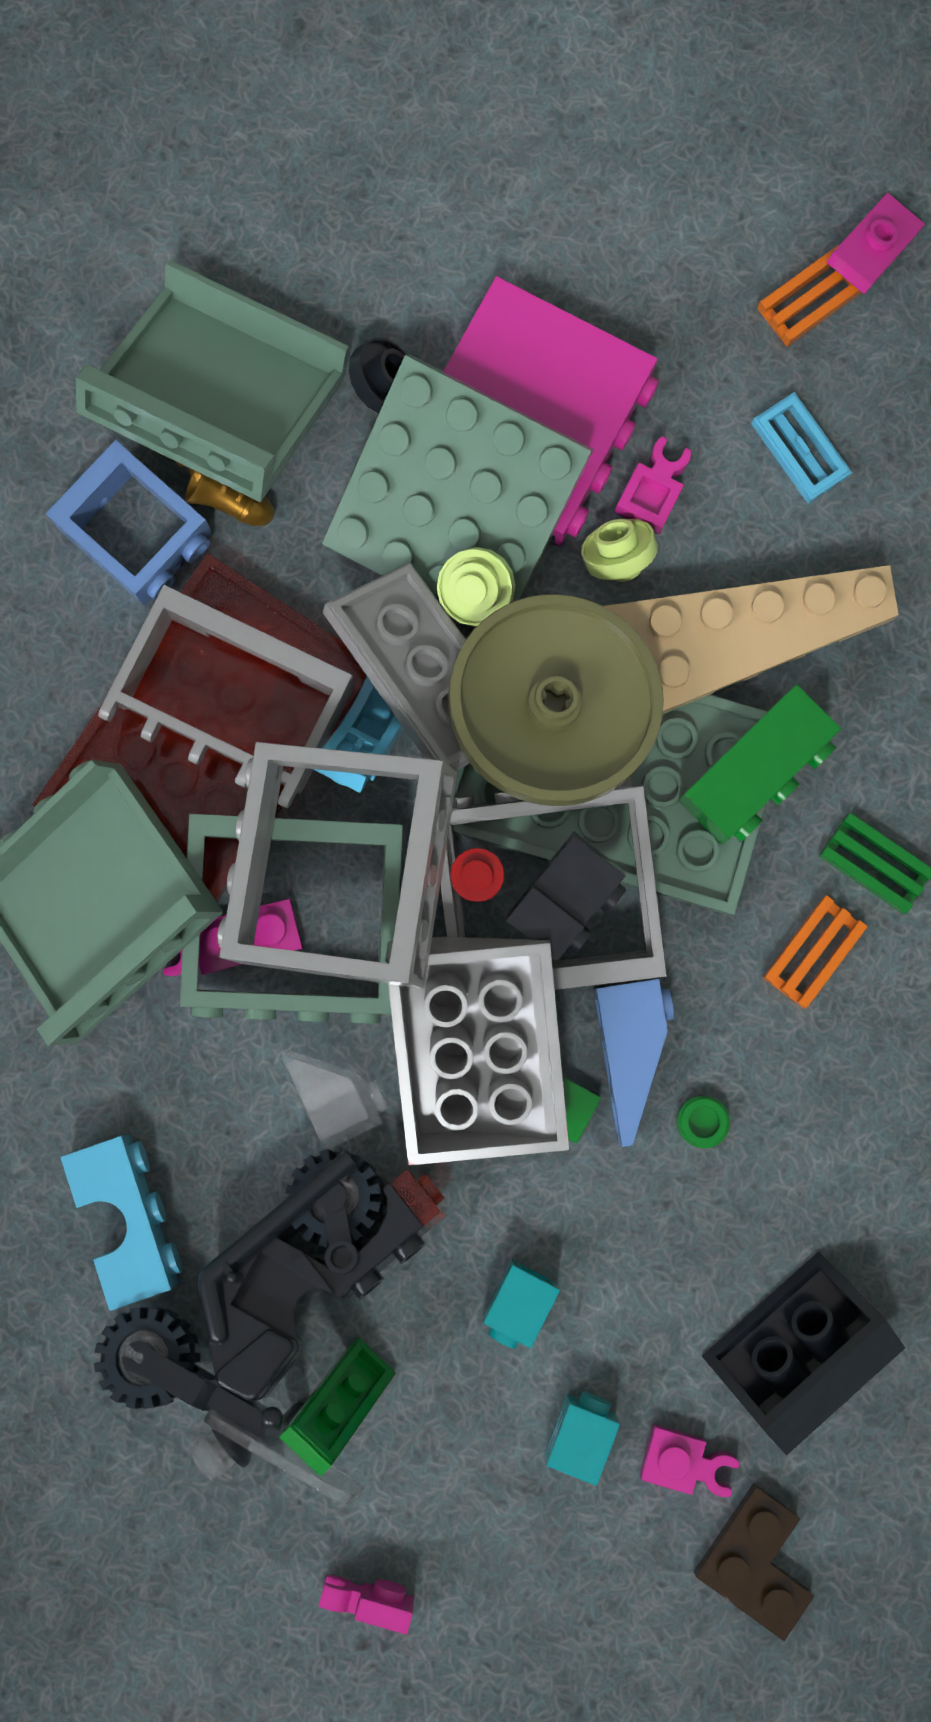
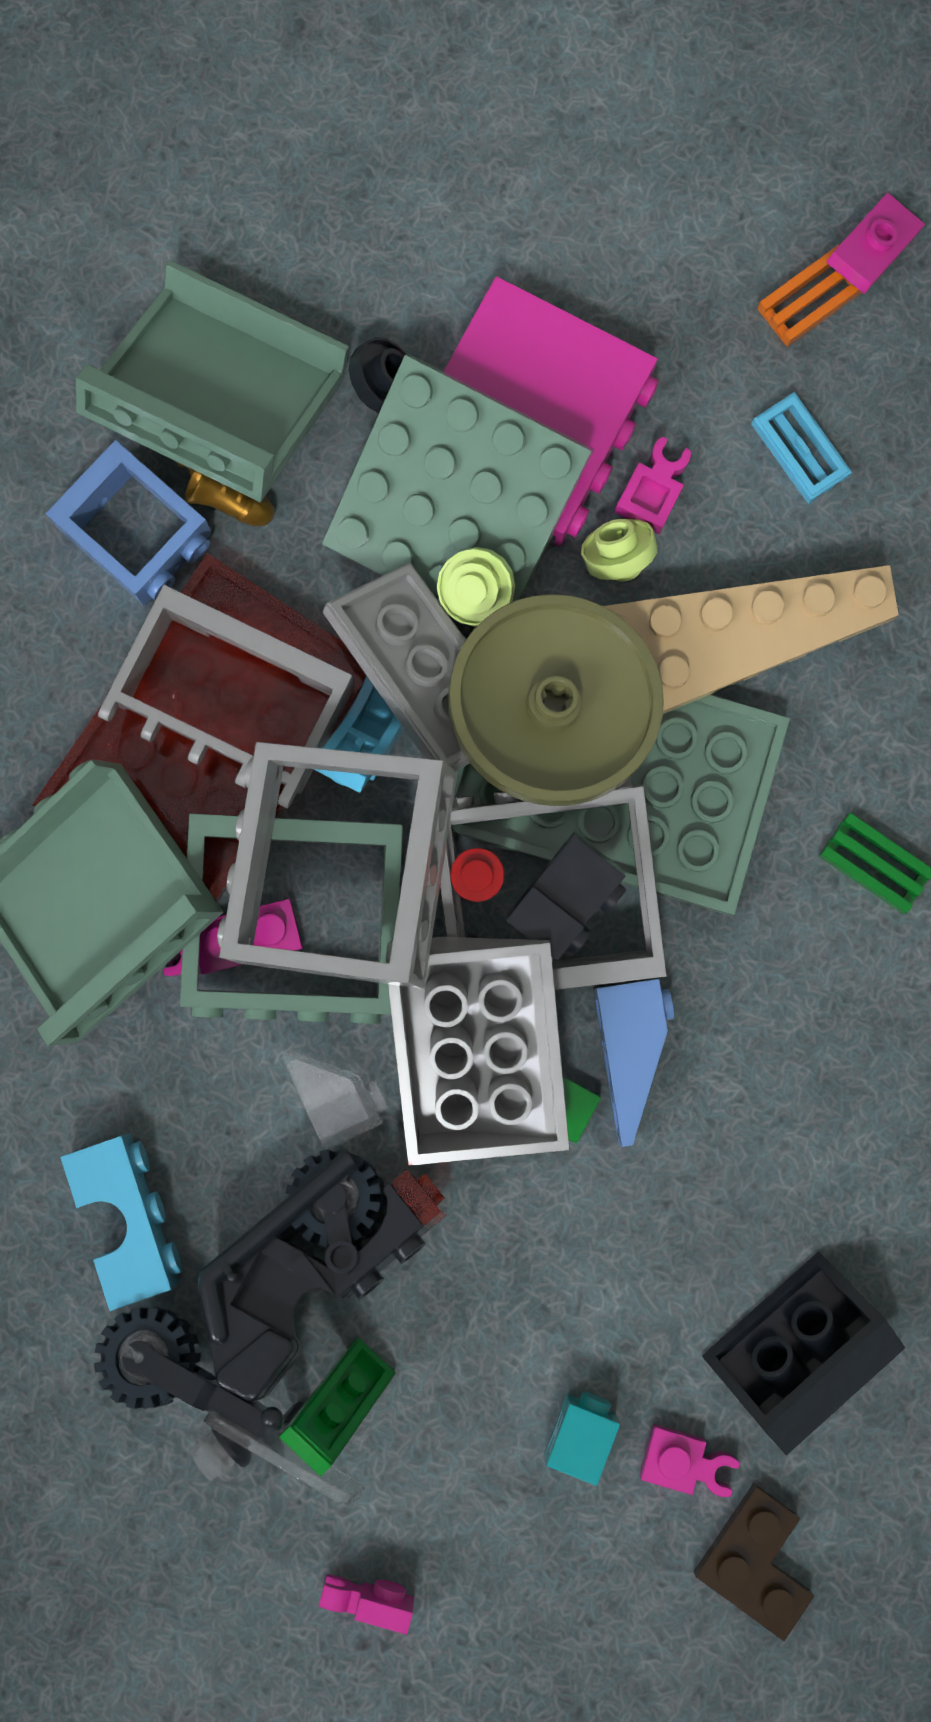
(519, 1306): teal brick -> none
(703, 1121): green tile -> none
(761, 766): green brick -> none
(841, 918): orange tile -> none

